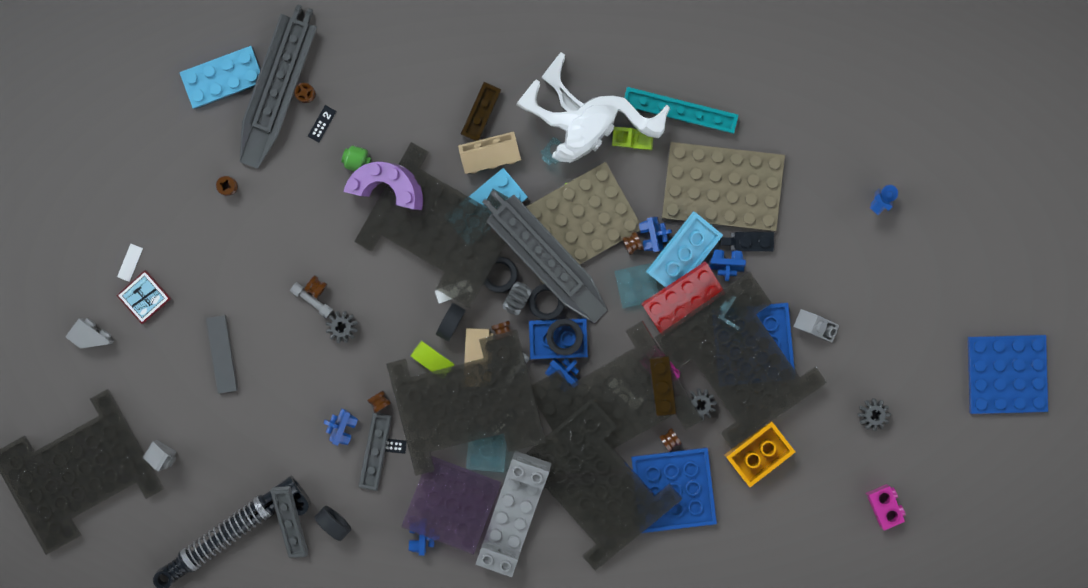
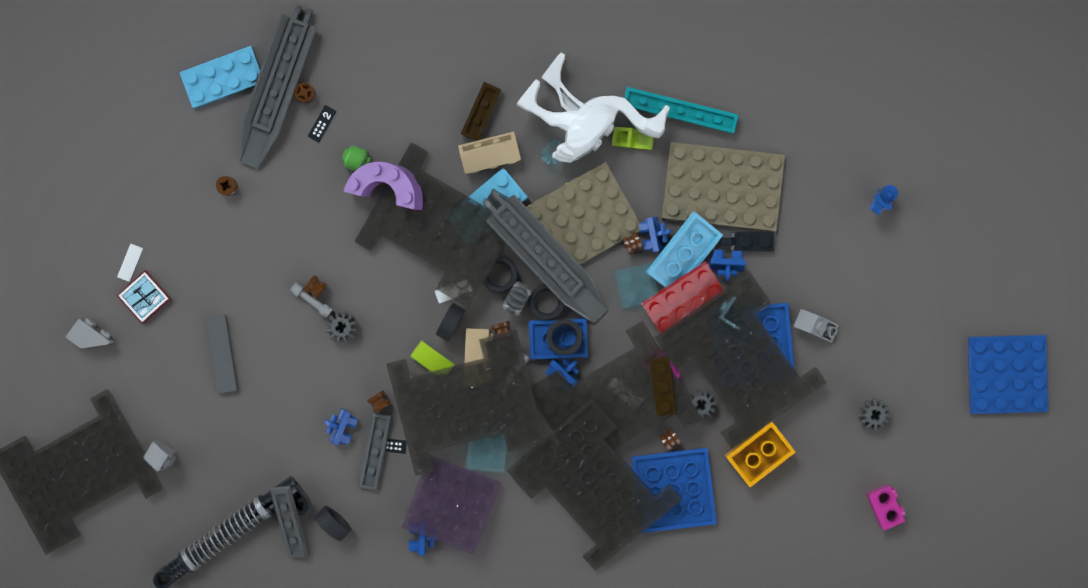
(513, 513): light grey plate -> none

